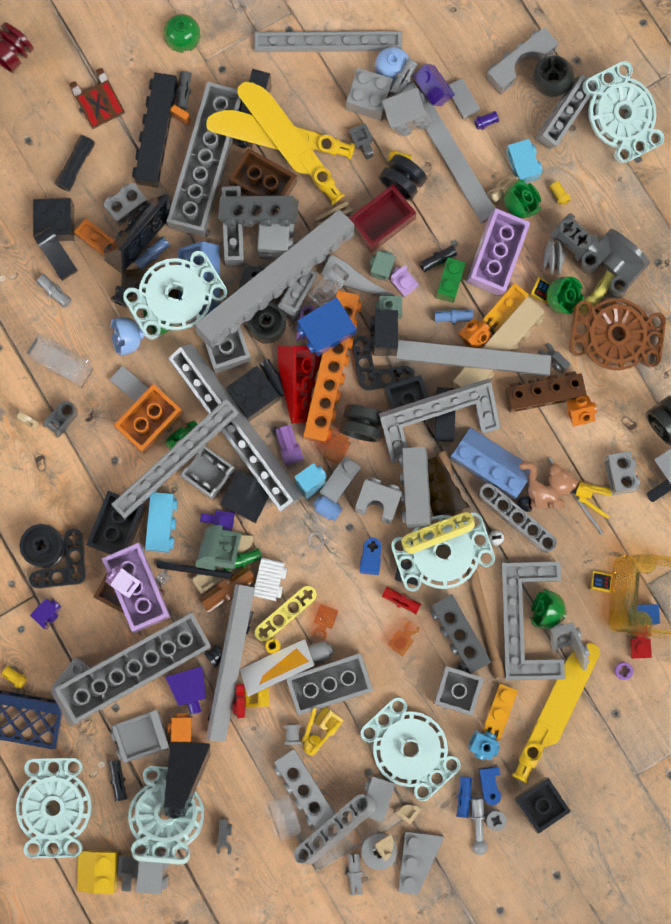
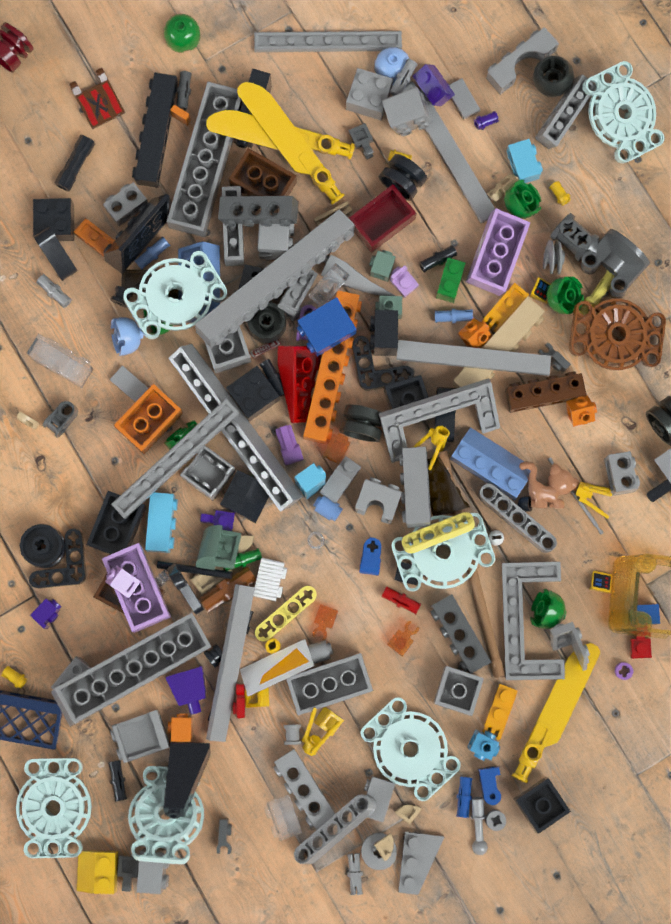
(182, 585): none -> black beam
(264, 348): none -> sticker
(438, 437): none -> yellow plant

